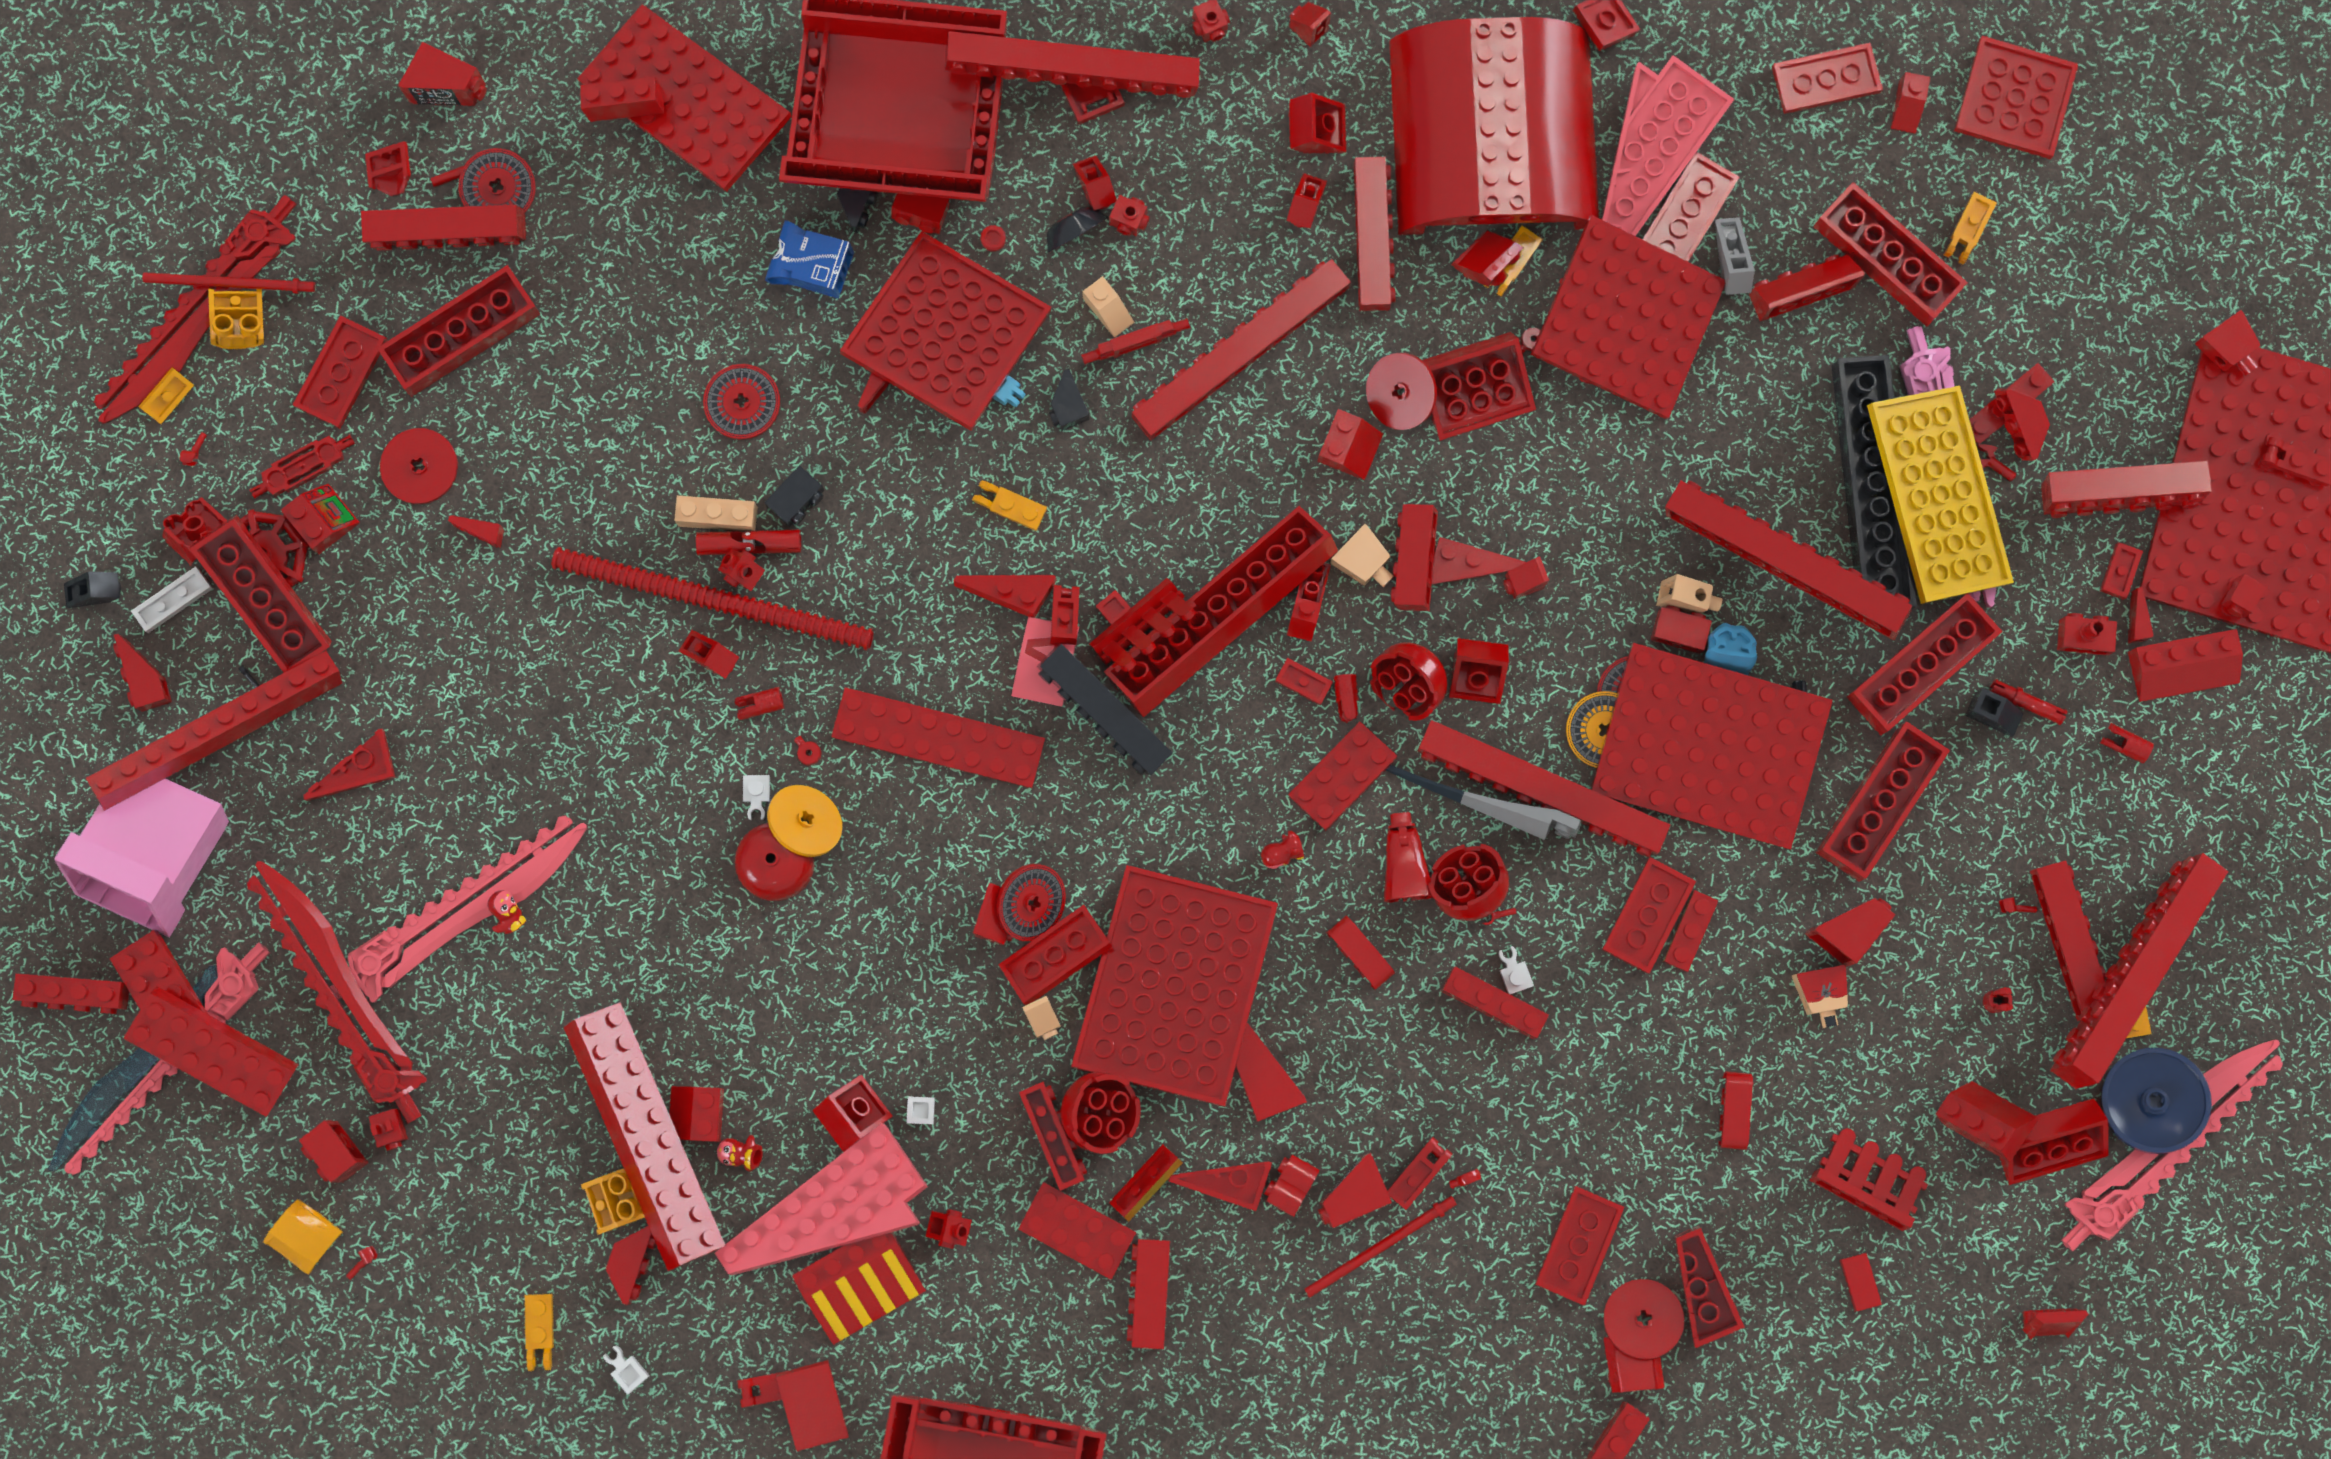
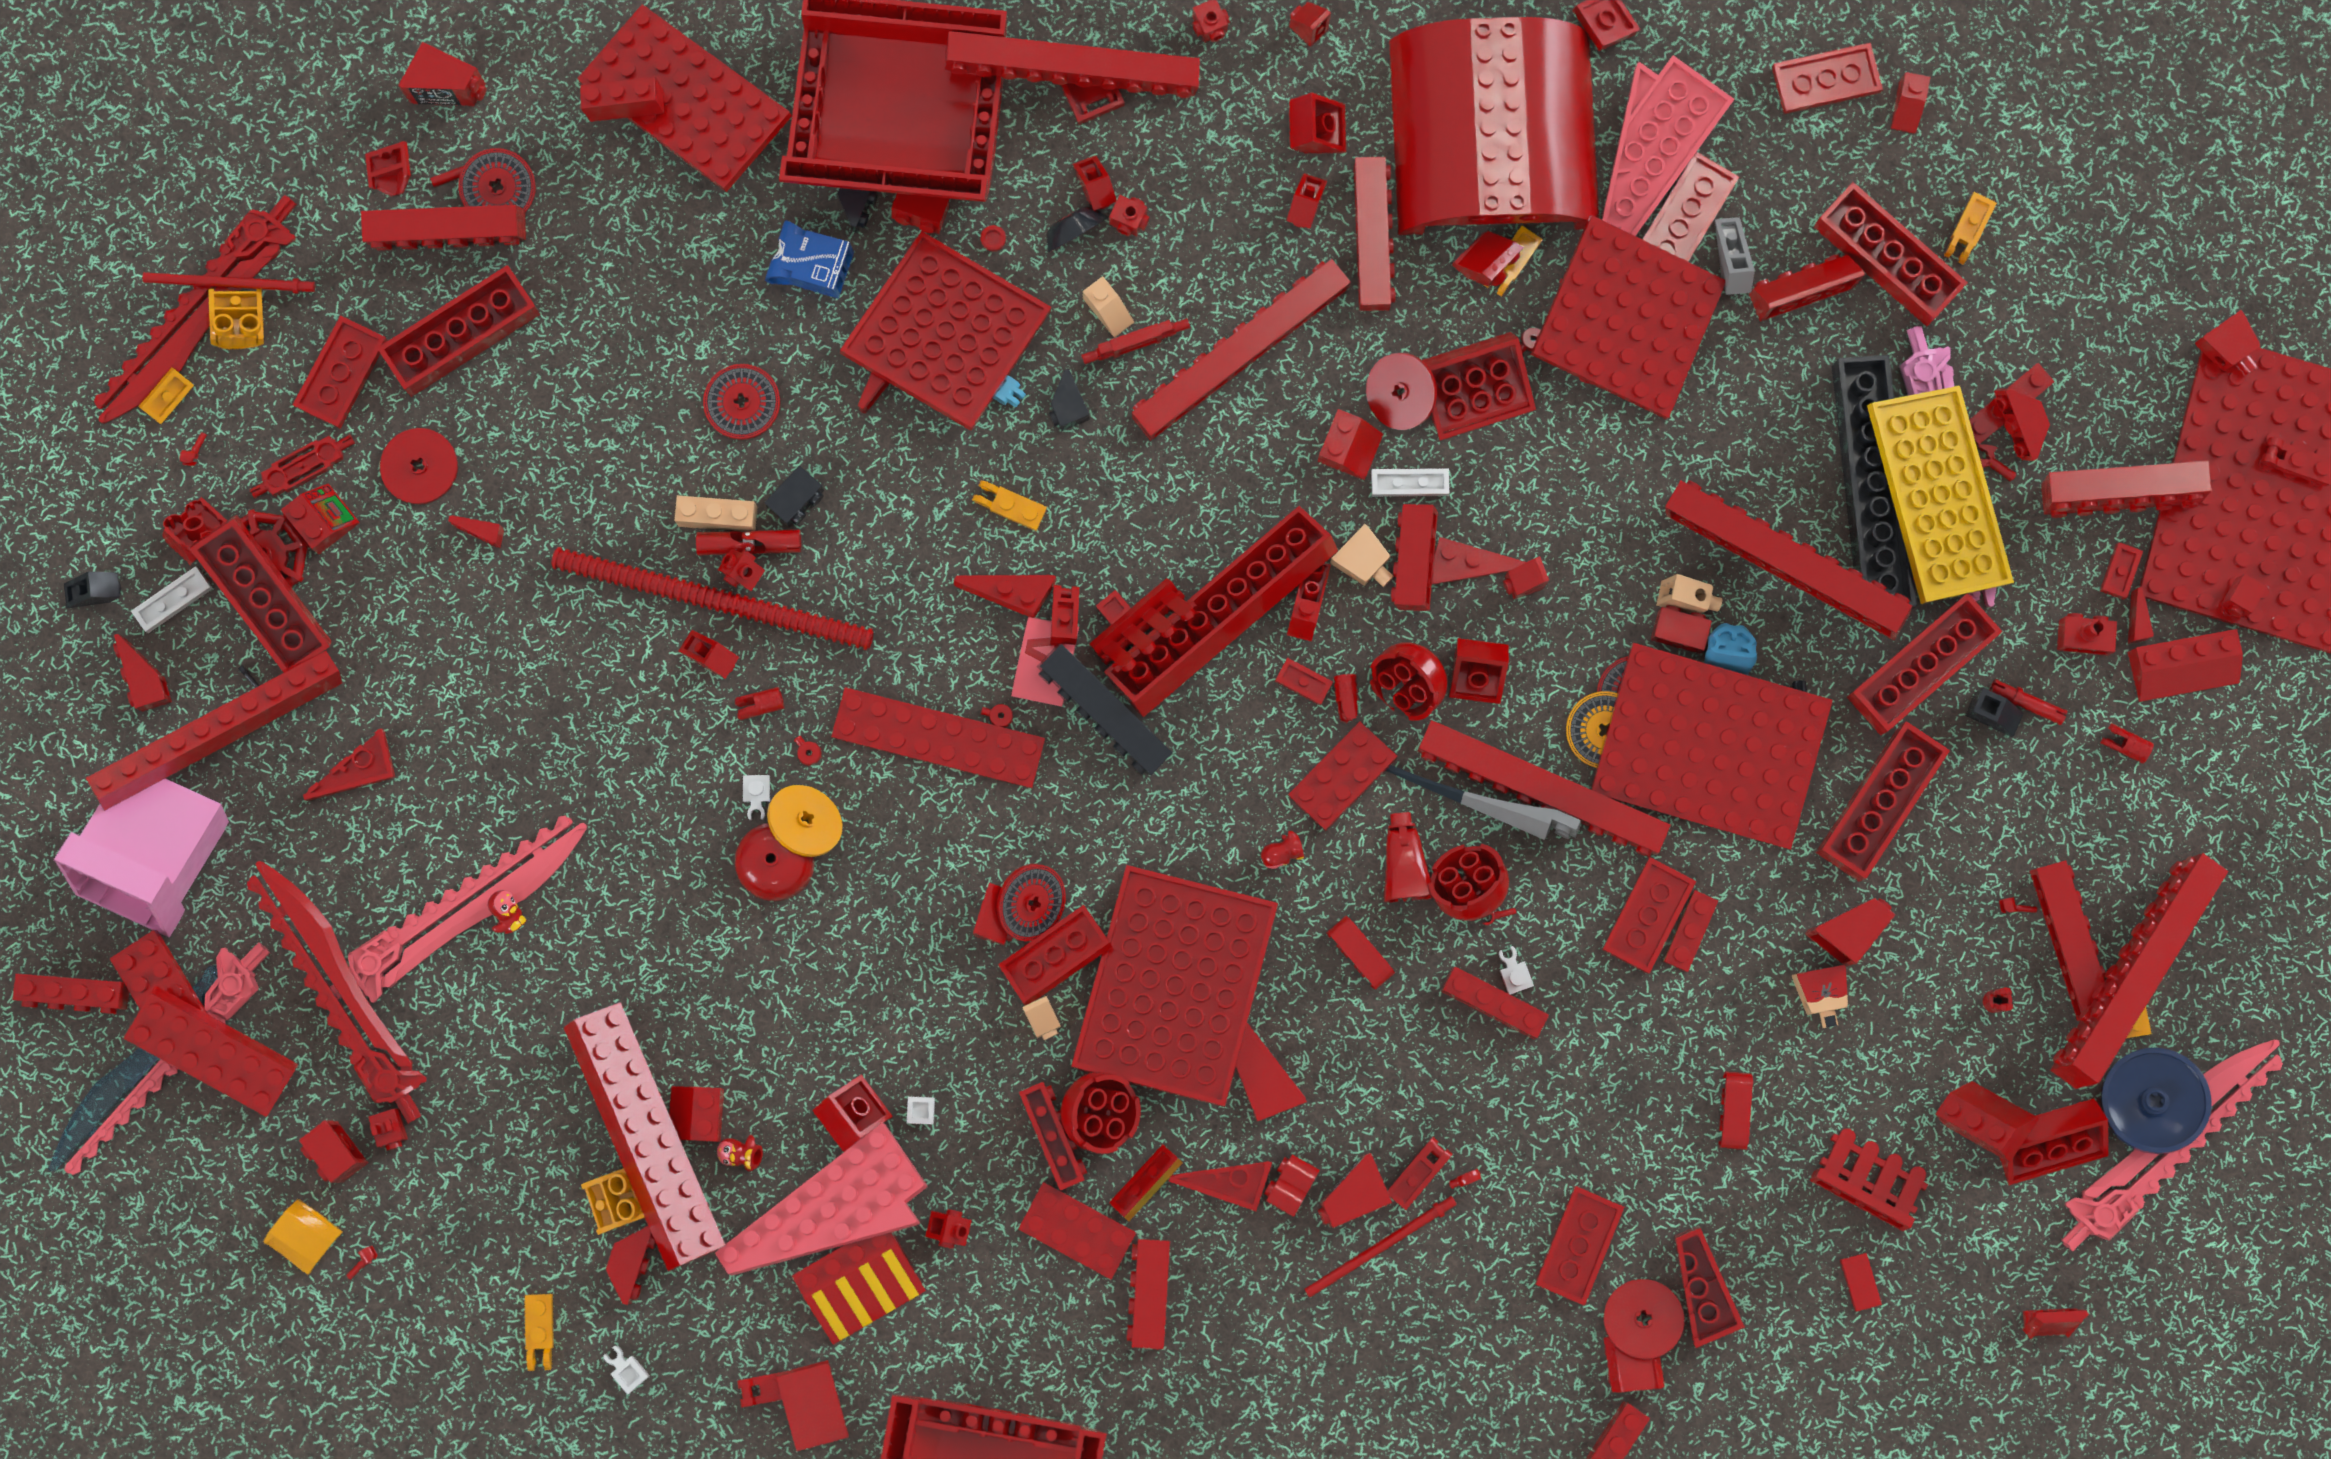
(995, 711): none -> red piece
(1410, 482): none -> white plate
(2016, 97): red plate -> none

